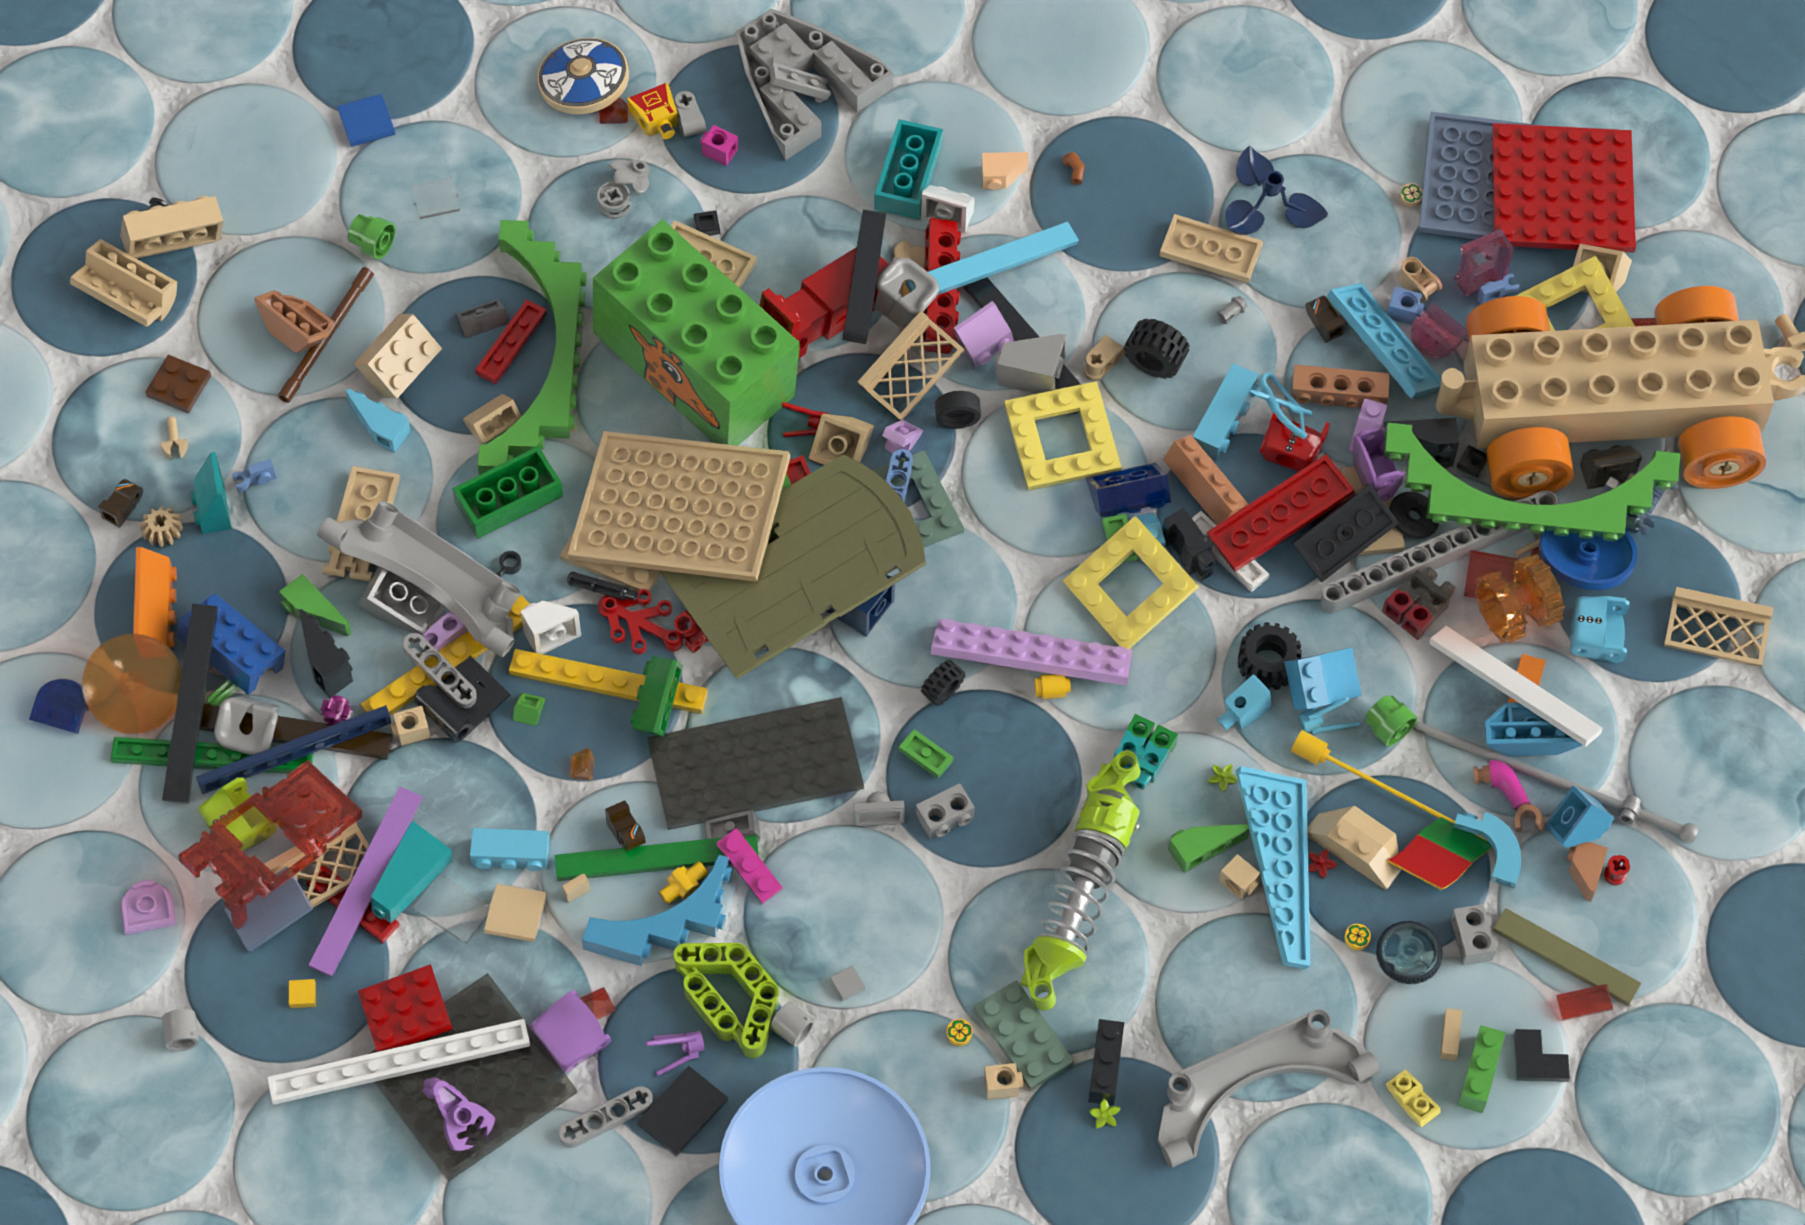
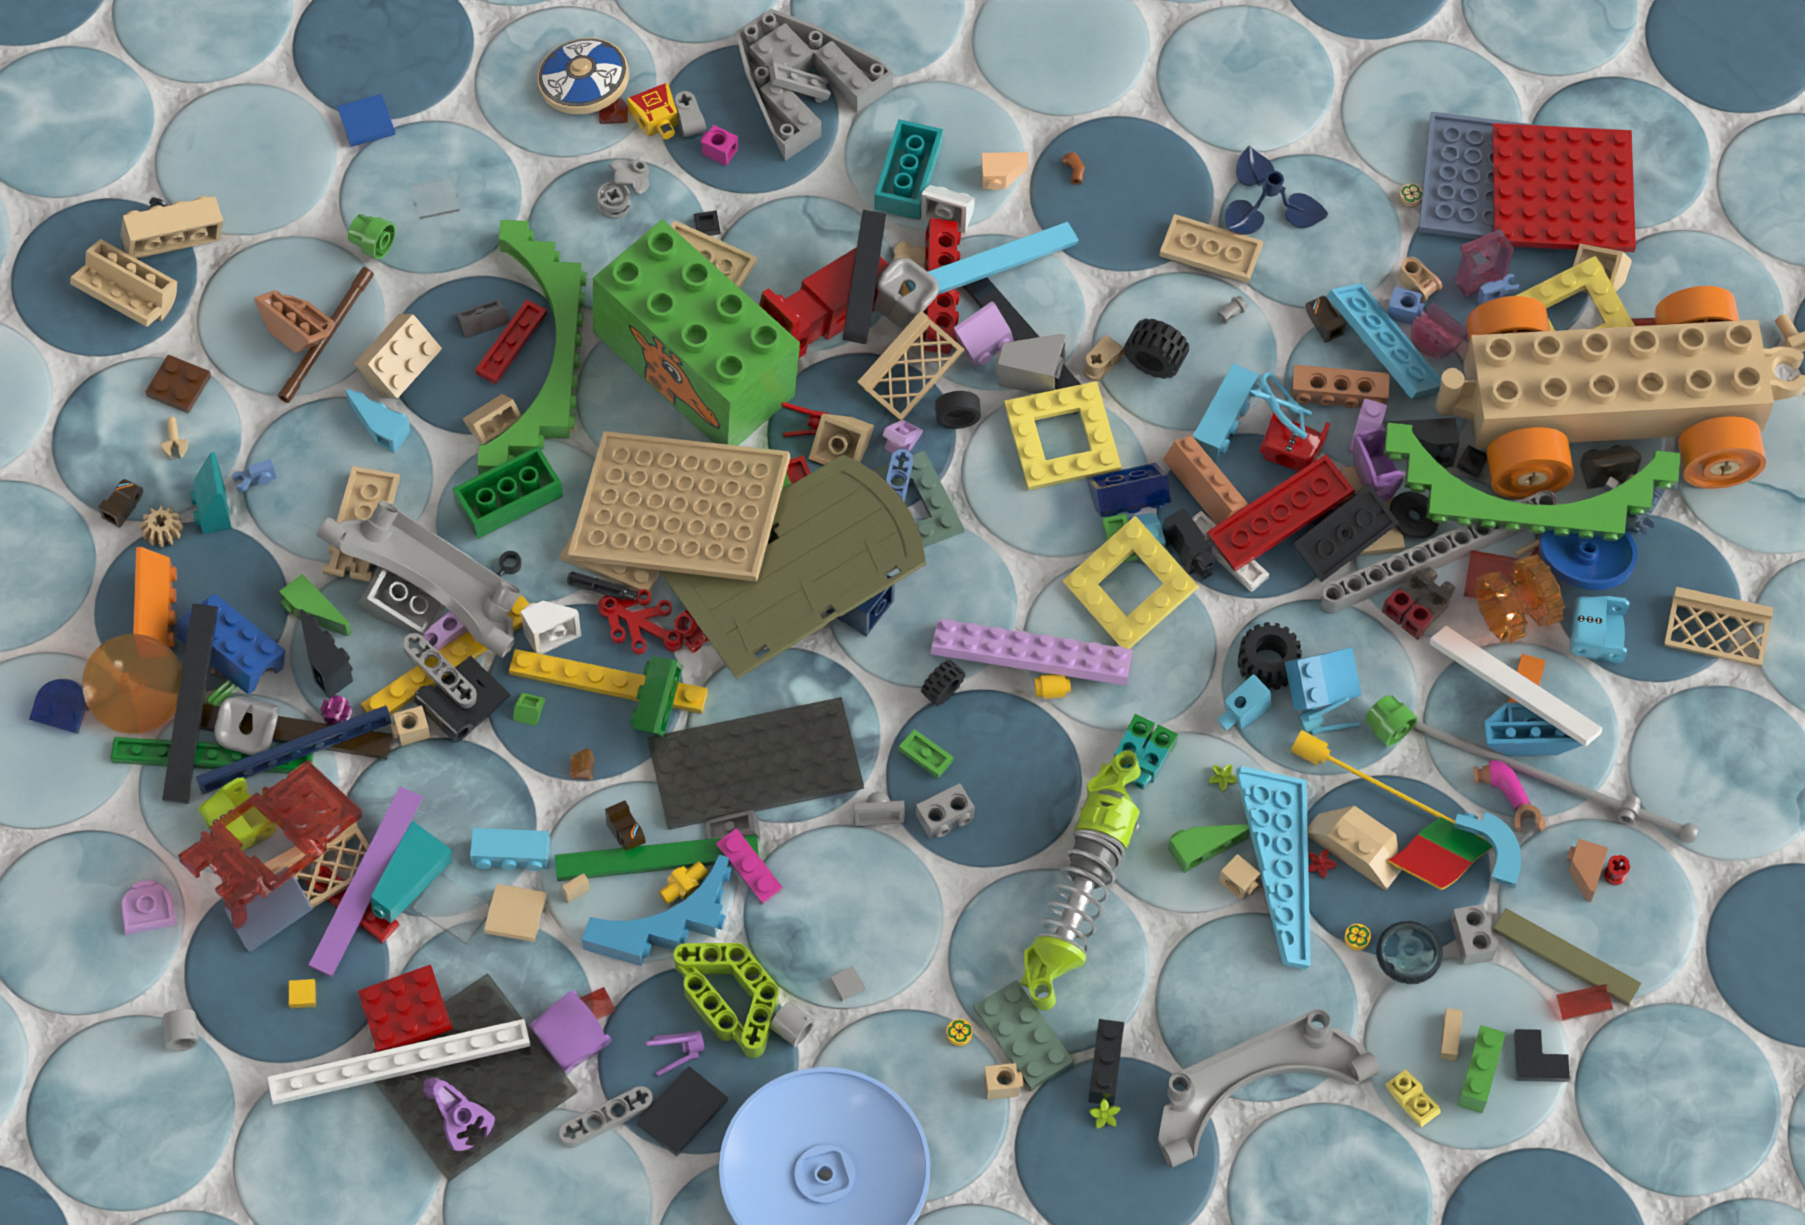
(1578, 819): dark azure slope -> none

